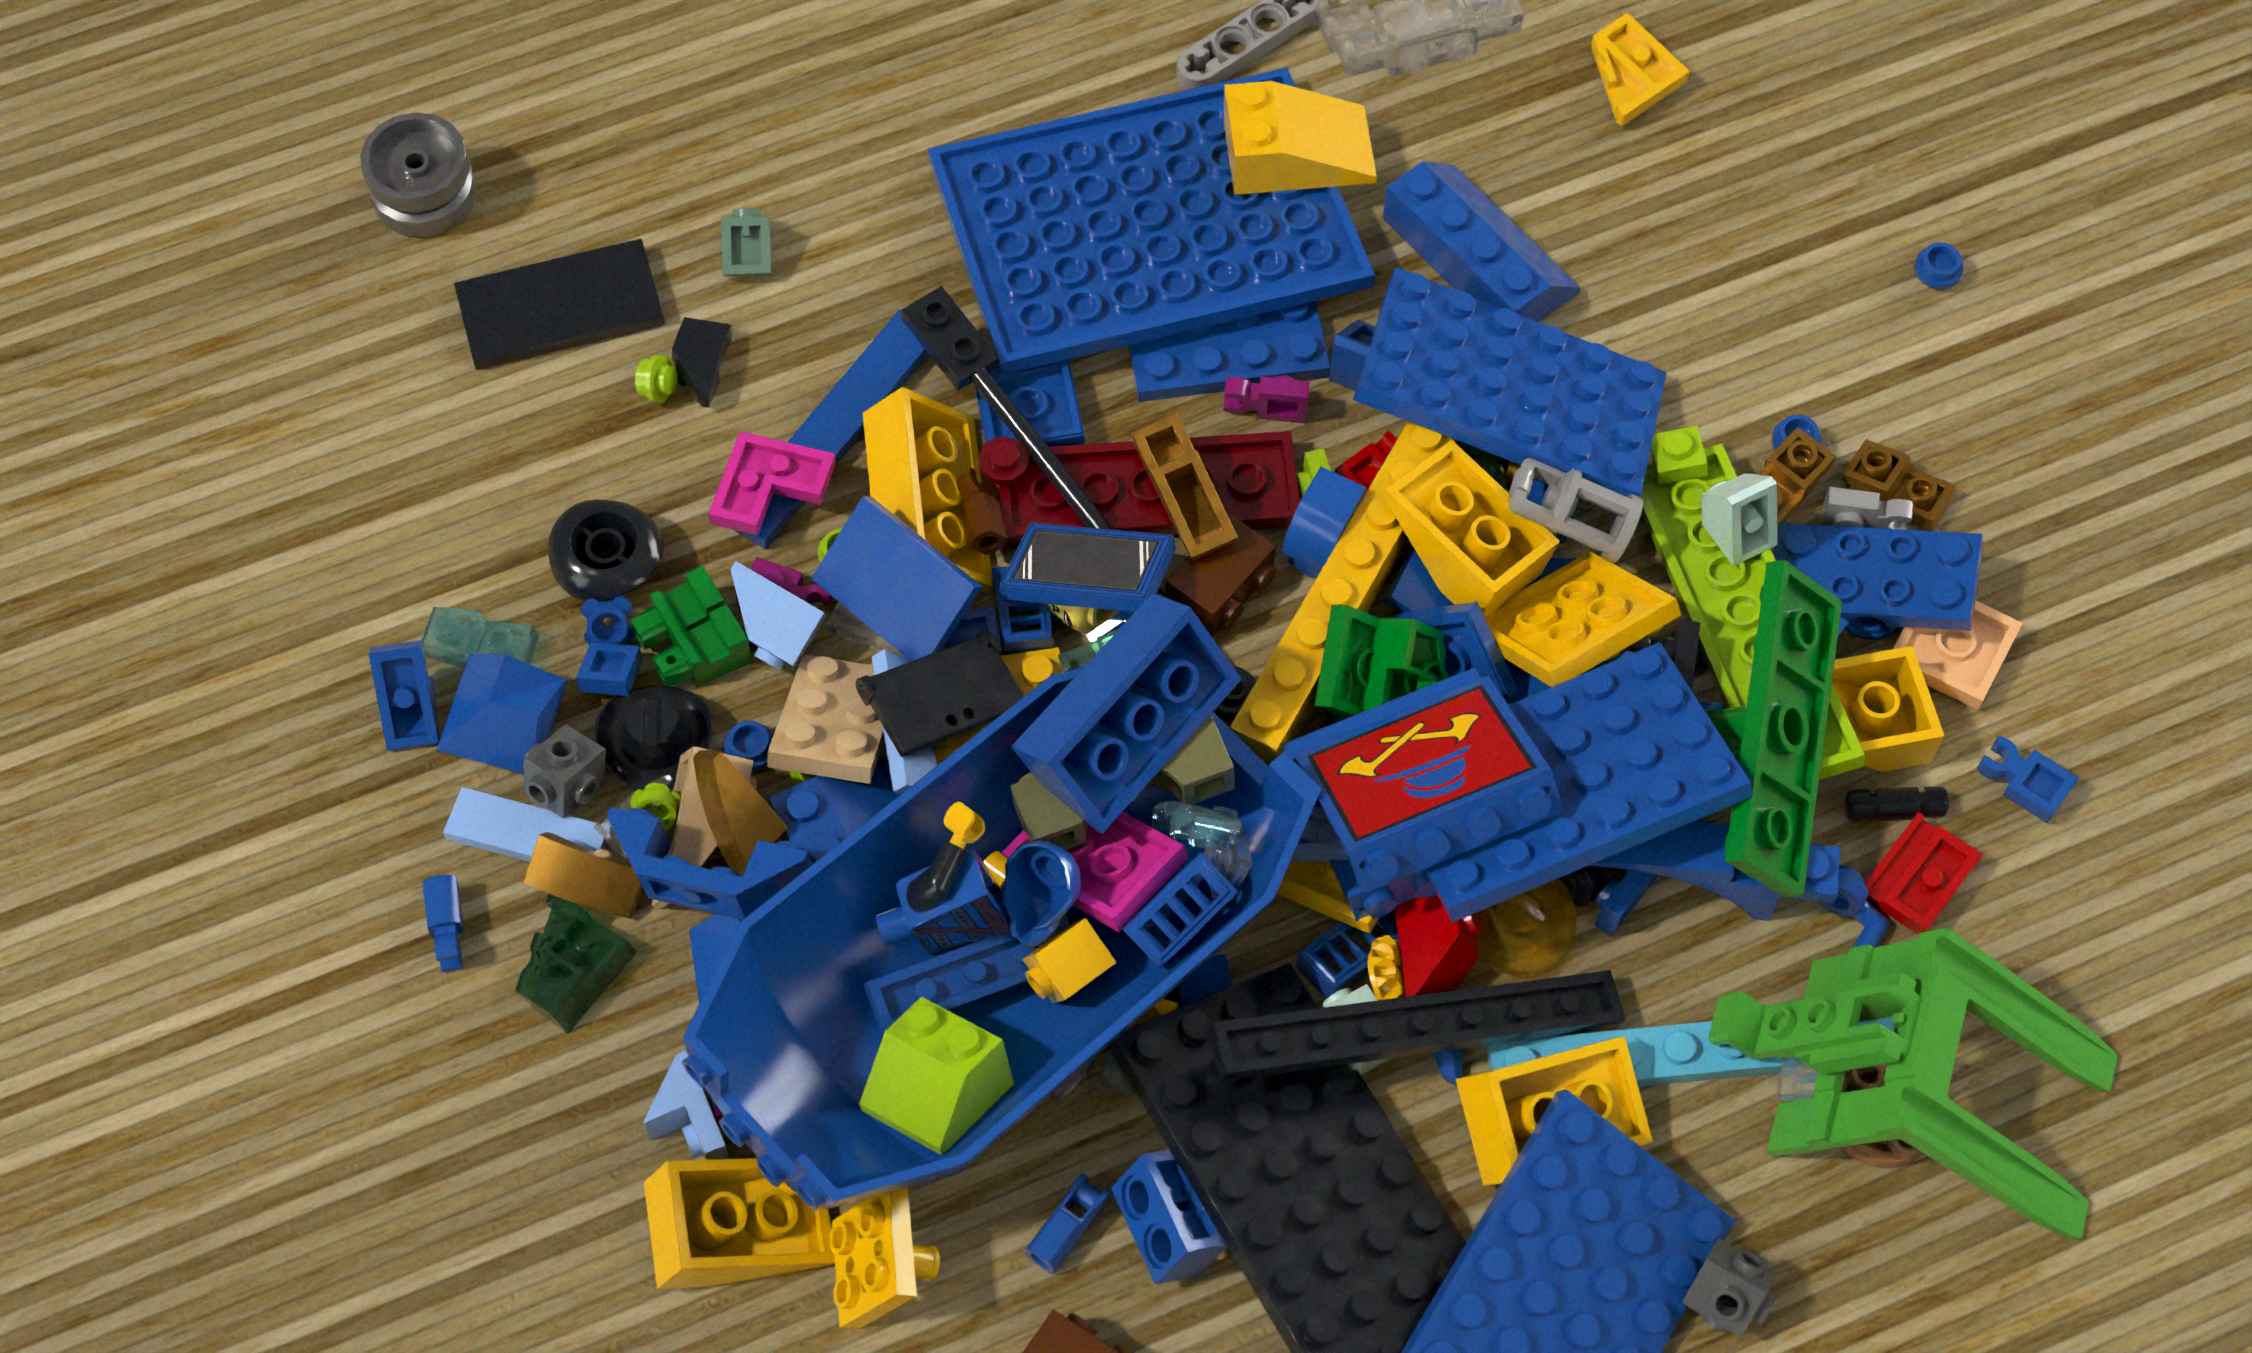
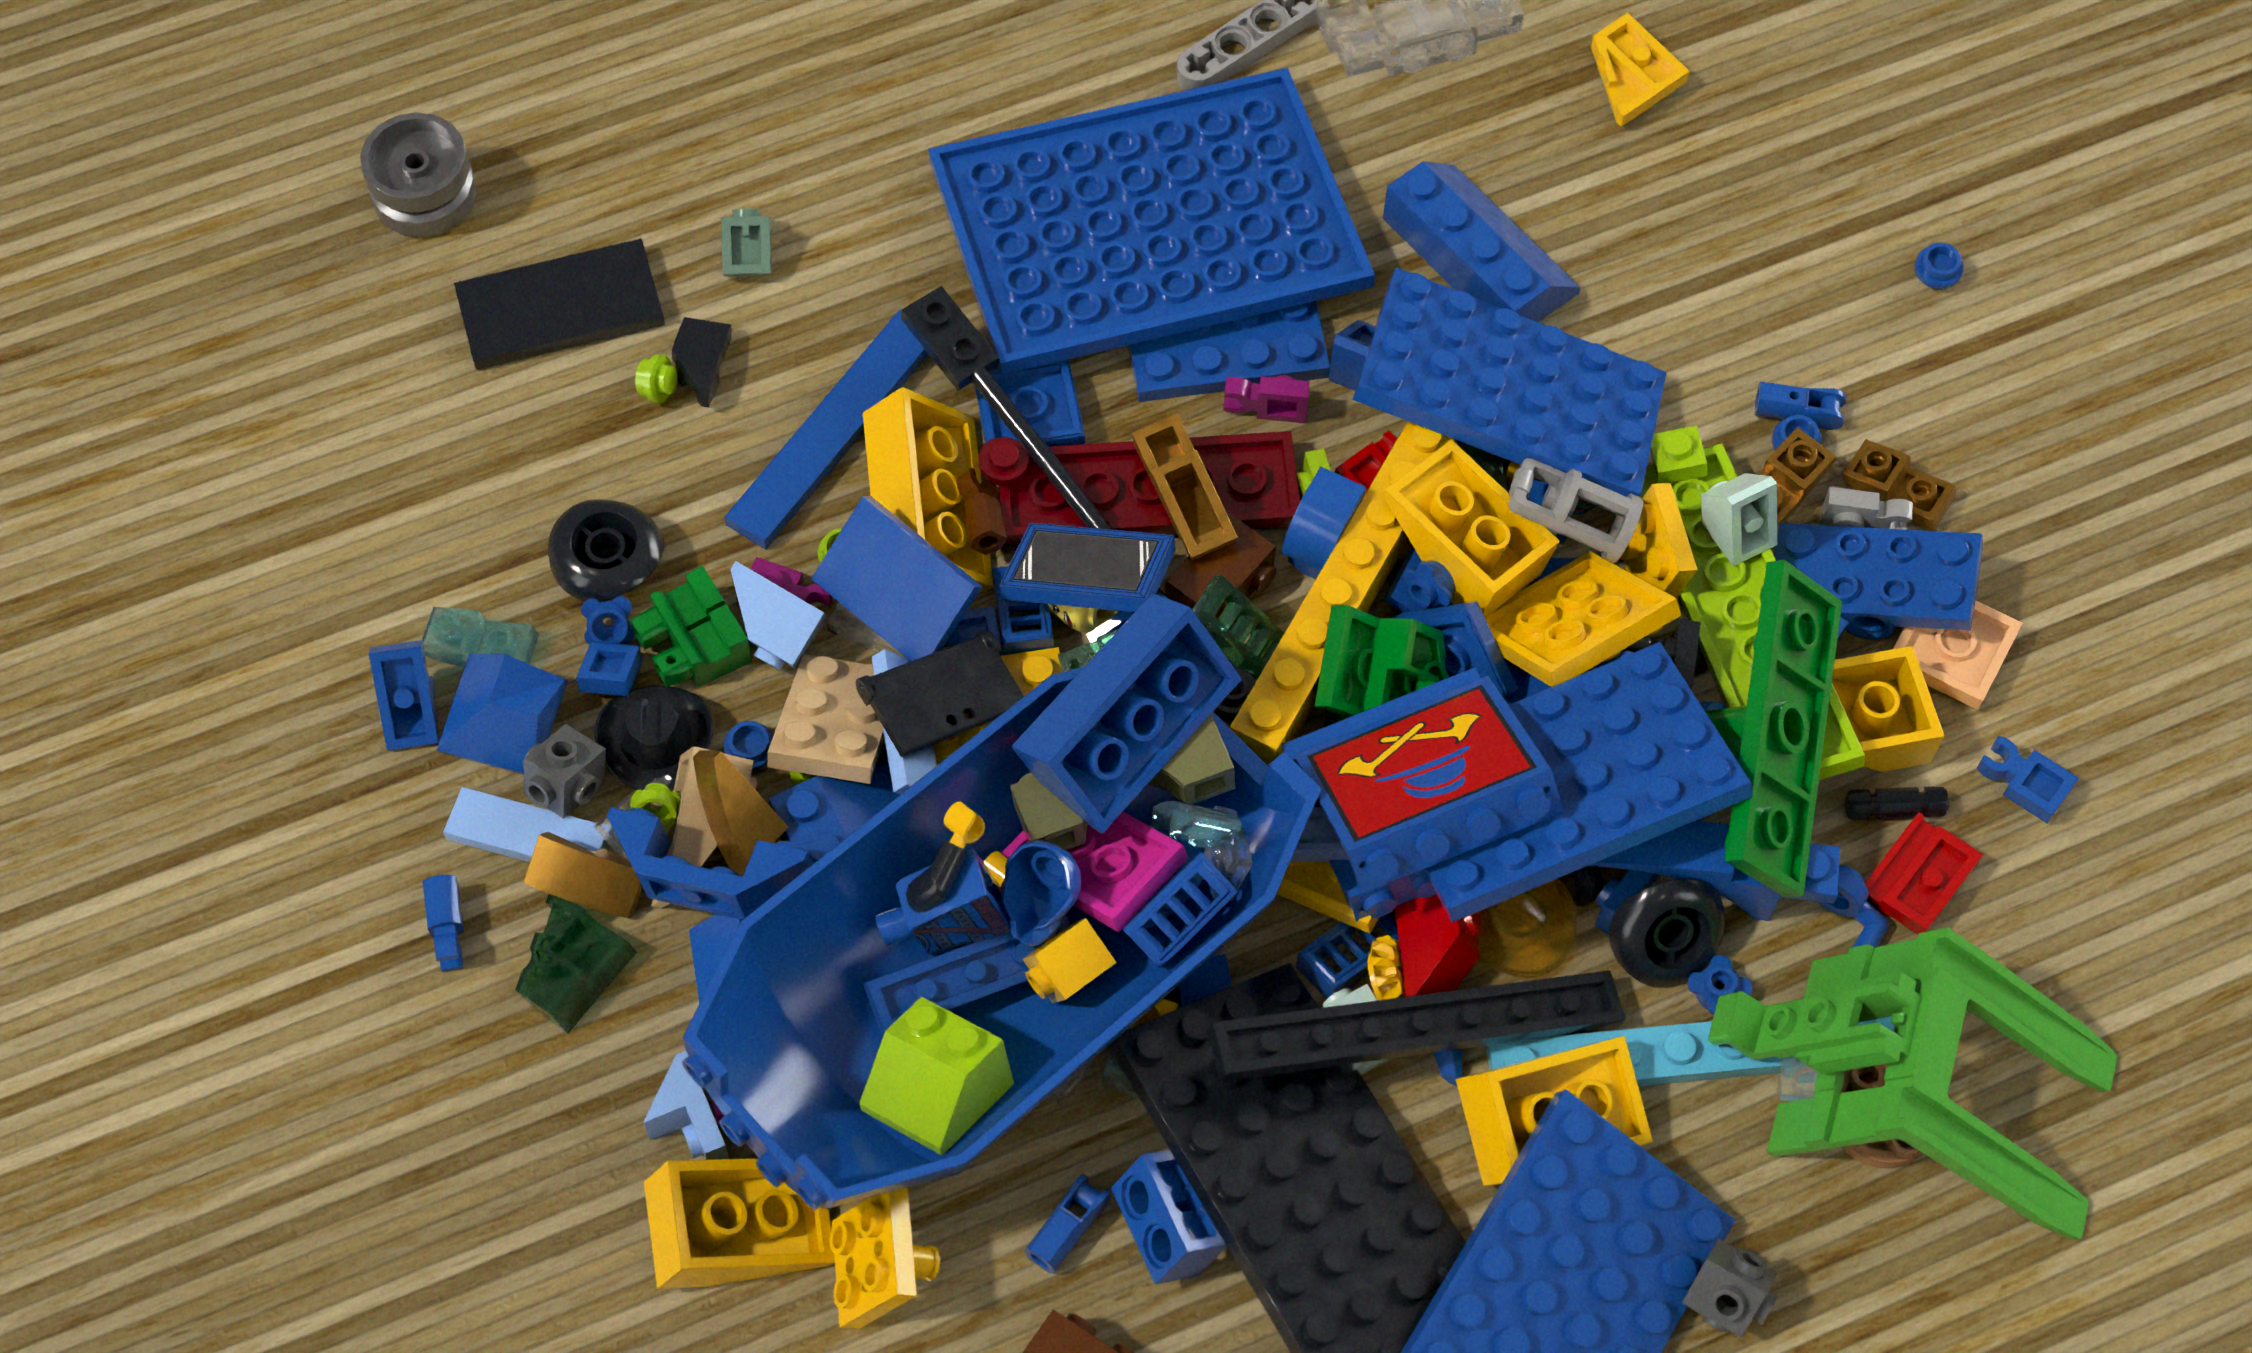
(766, 468): dark pink plate -> none
(1251, 620): none -> clear green slope
(1294, 139): yellow slope -> none
(1429, 584): none -> blue plate
(1659, 544): none -> yellow plate
(1668, 931): none -> black hat
(1718, 971): none -> blue plate
(1784, 401): none -> blue bar

